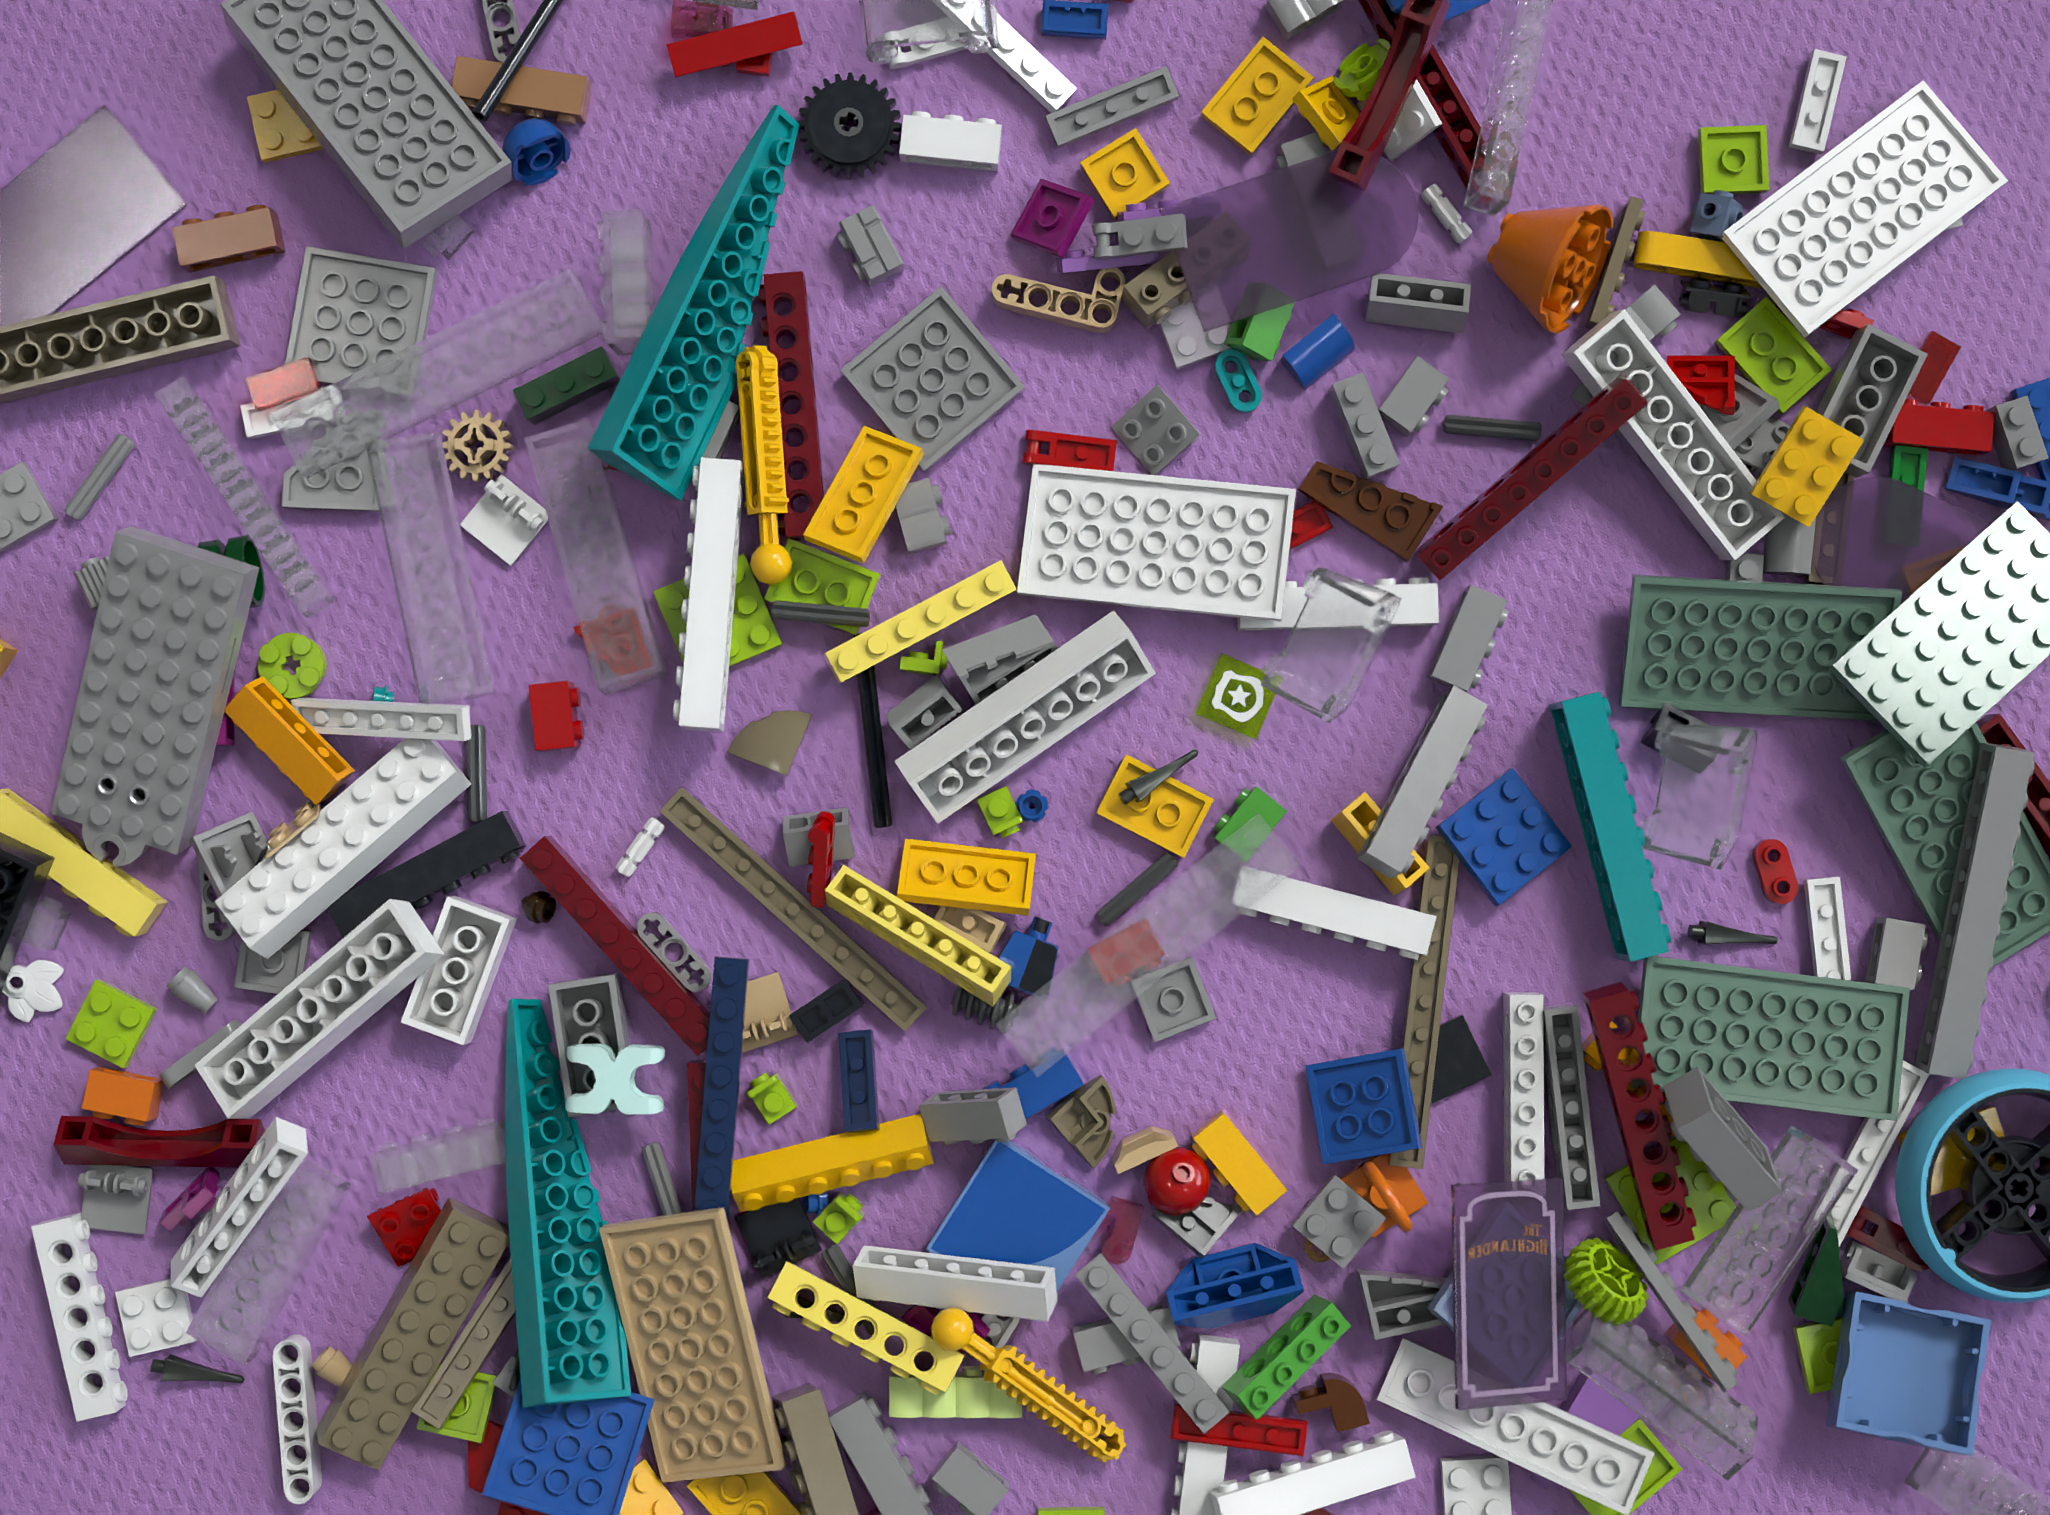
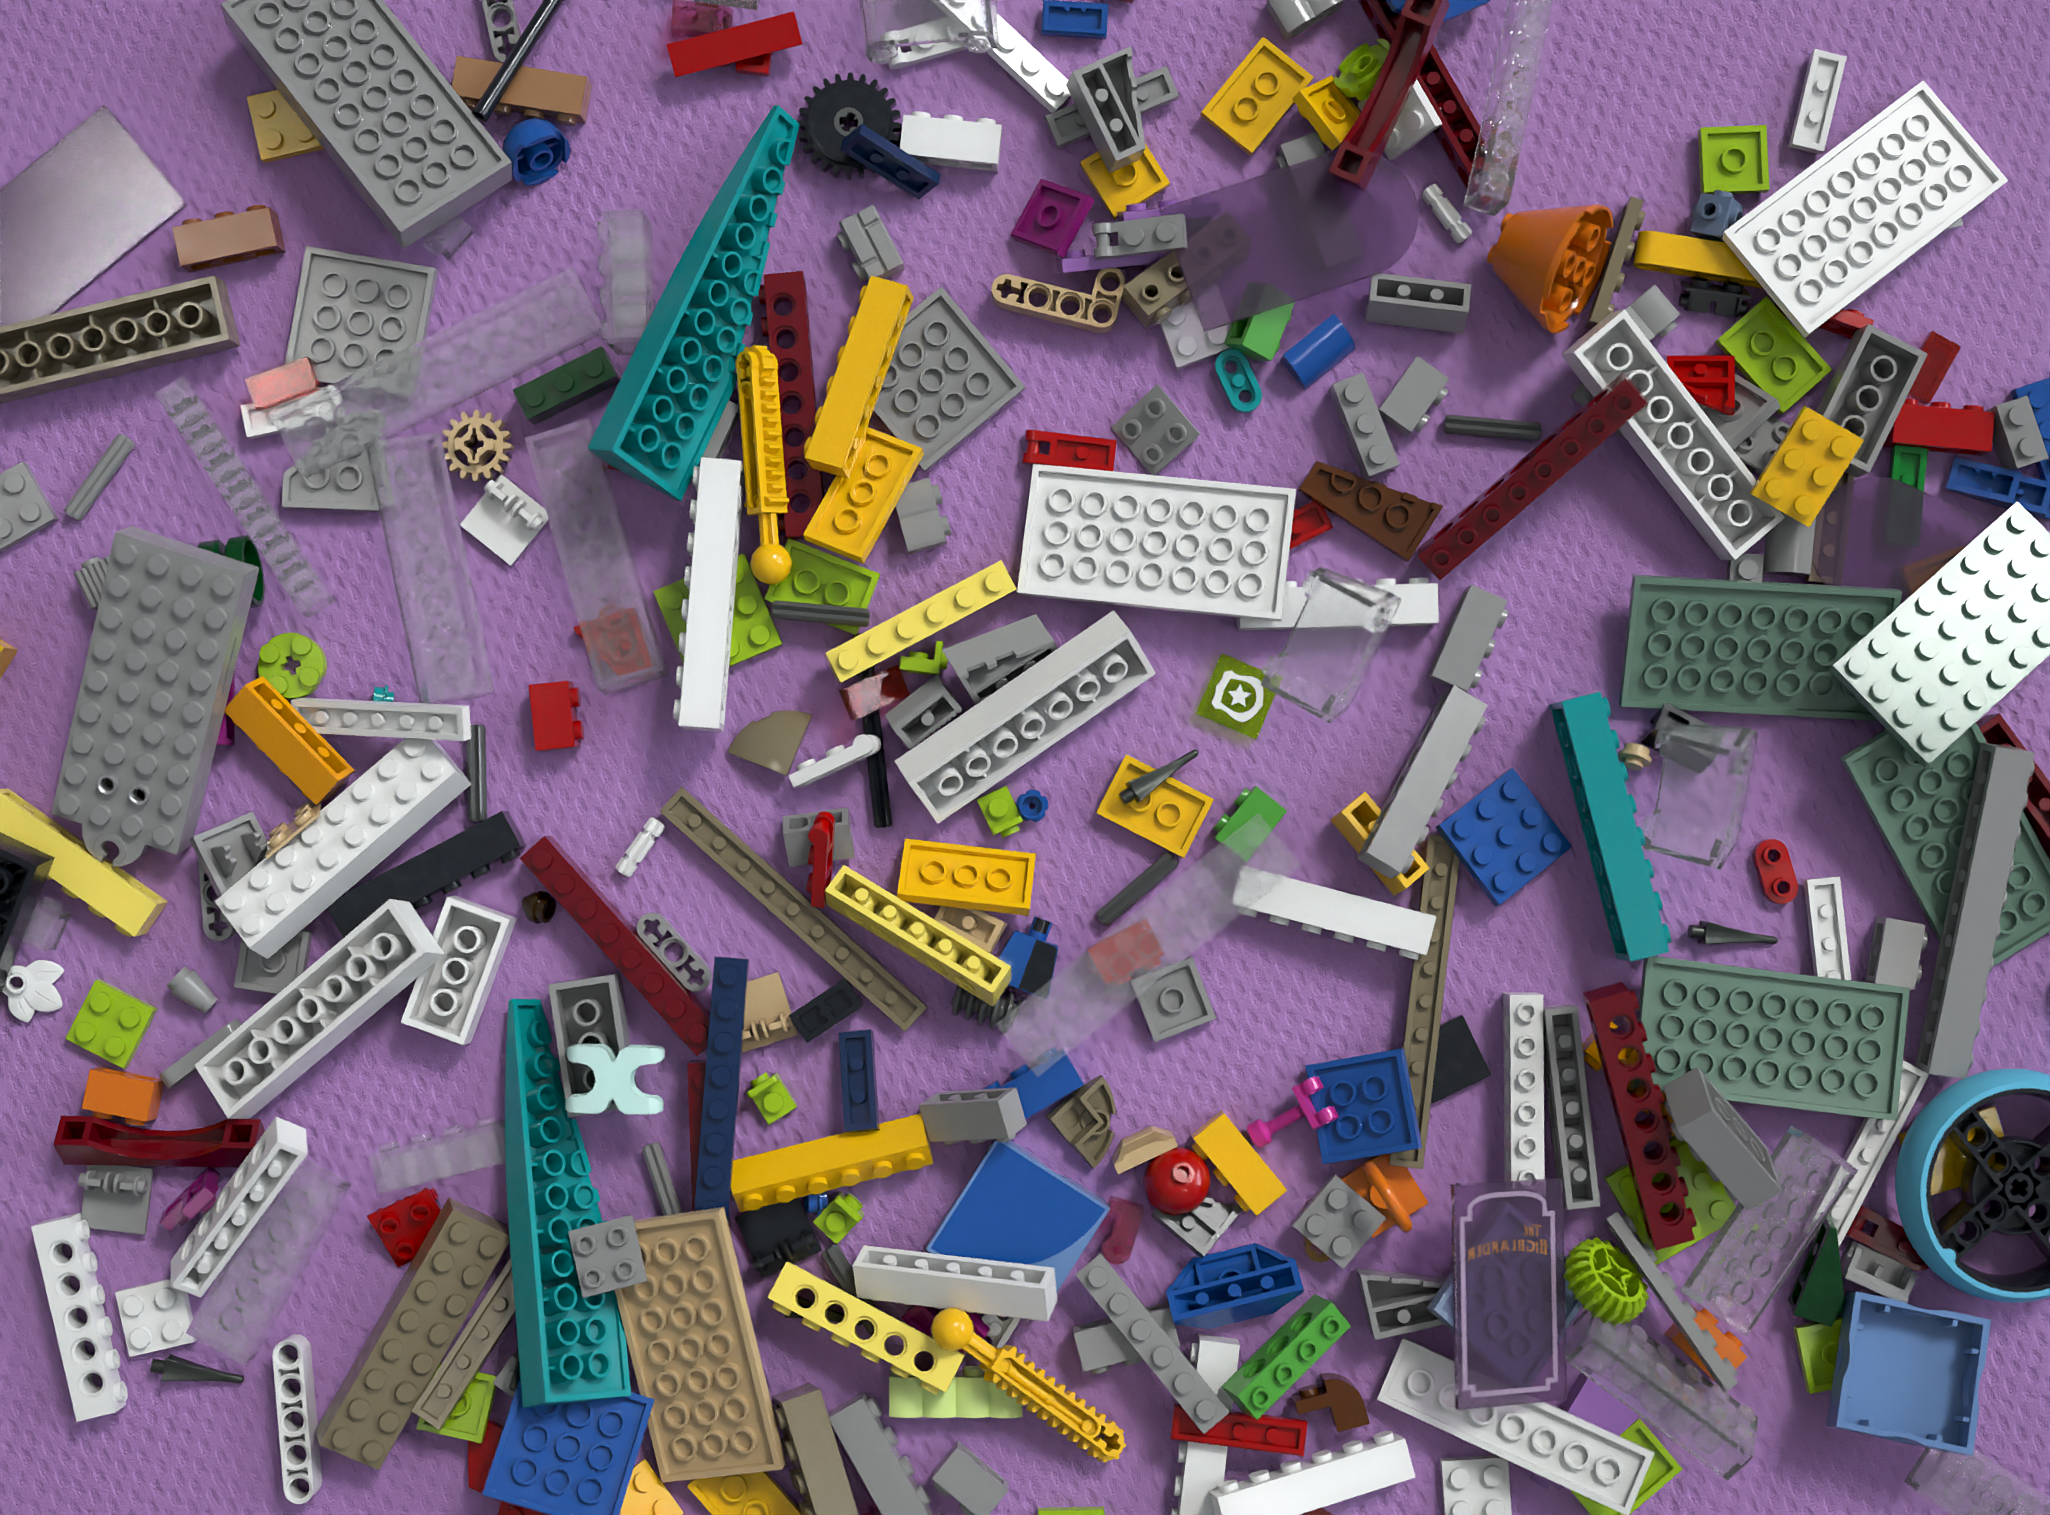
(332, 1366): tan cone -> none
(607, 1256): none -> light grey hinge
(837, 759): none -> white plate
(858, 377): none -> yellow brick
(874, 692): none -> clear red tile
(890, 161): none -> dark blue plate
(1110, 108): none -> light grey wedge
(1262, 1132): none -> dark pink bar
(1635, 756): none -> tan plate

